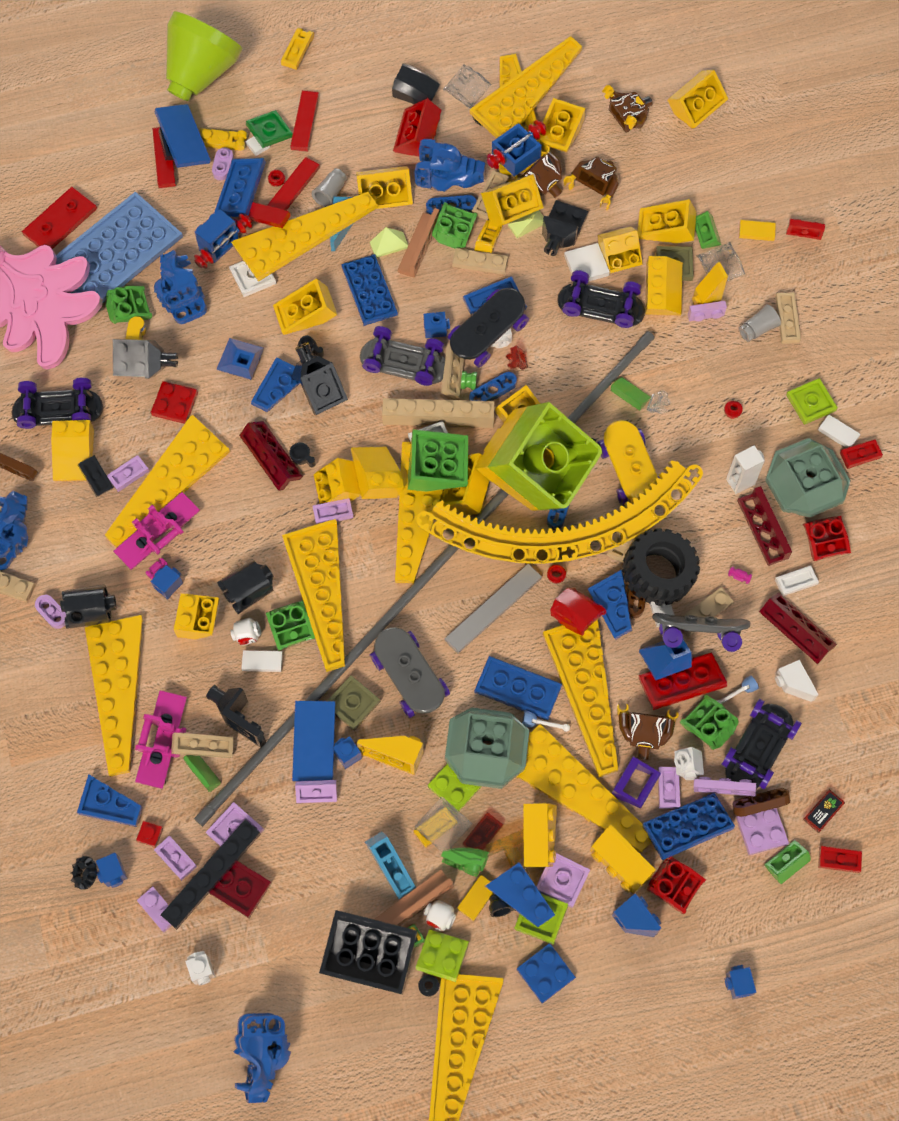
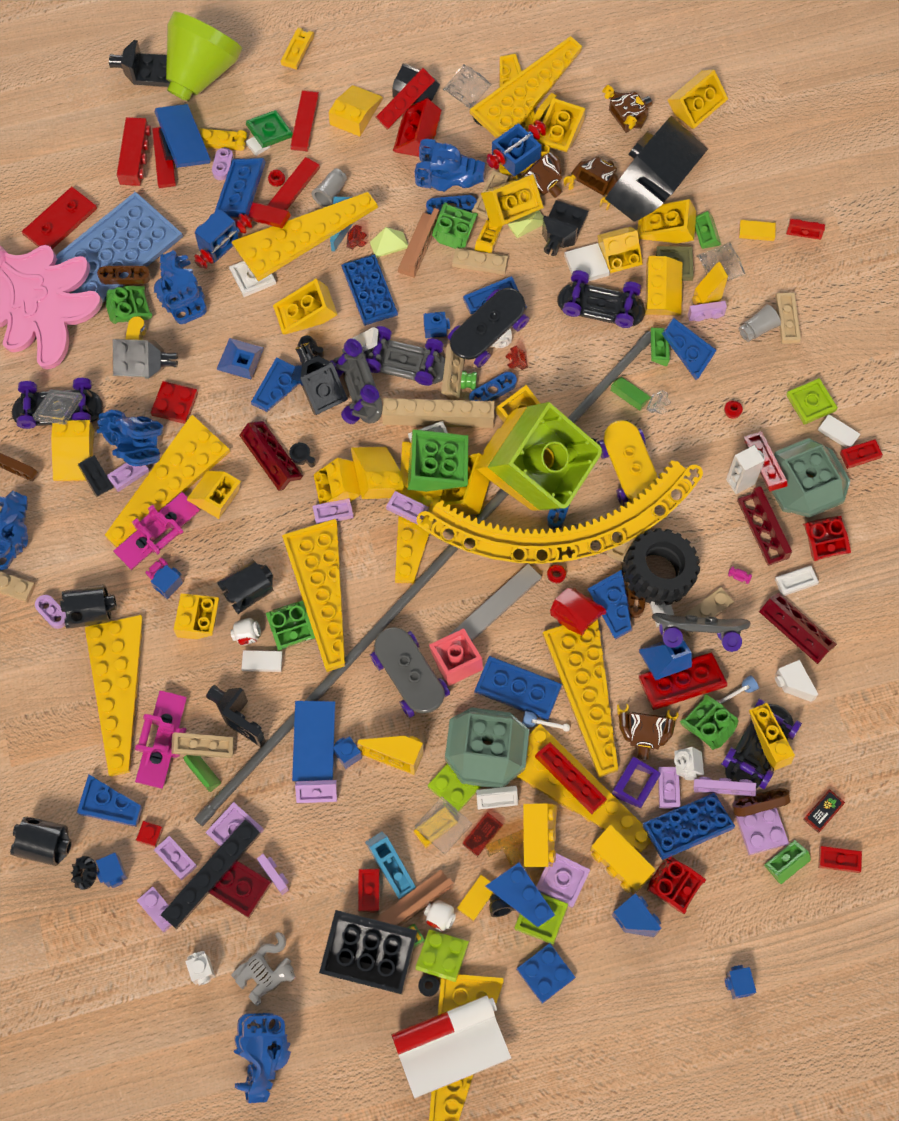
(41, 841): none -> black cylinder
(57, 406): none -> clear tile
(132, 435): none -> blue animal
(133, 151): none -> red brick
(137, 270): none -> reddish brown beam
(140, 67): none -> black plate
(215, 492): none -> yellow slope
(260, 971): none -> light grey animal
(269, 867): none -> lavender plate
(353, 702): olive plate -> none
(354, 110): none -> yellow slope
(354, 237): none -> clear red tile
(360, 384): none -> dark grey piece
(368, 338): none -> white tile
(368, 890): none -> red plate
(387, 186): yellow slope -> none
(405, 98): none -> red plate
(406, 507): none -> lavender plate
(451, 1046): none -> white door
(456, 657): none -> coral slope
(466, 859): bright green slope -> none
(497, 797): none -> white tile
(542, 110): none -> yellow tile
(570, 778): none -> red plate
(657, 169): none -> black beam
(659, 347): none -> bright green slope
(689, 347): none -> blue wing
(770, 470): none -> plate
(771, 737): none -> yellow slope

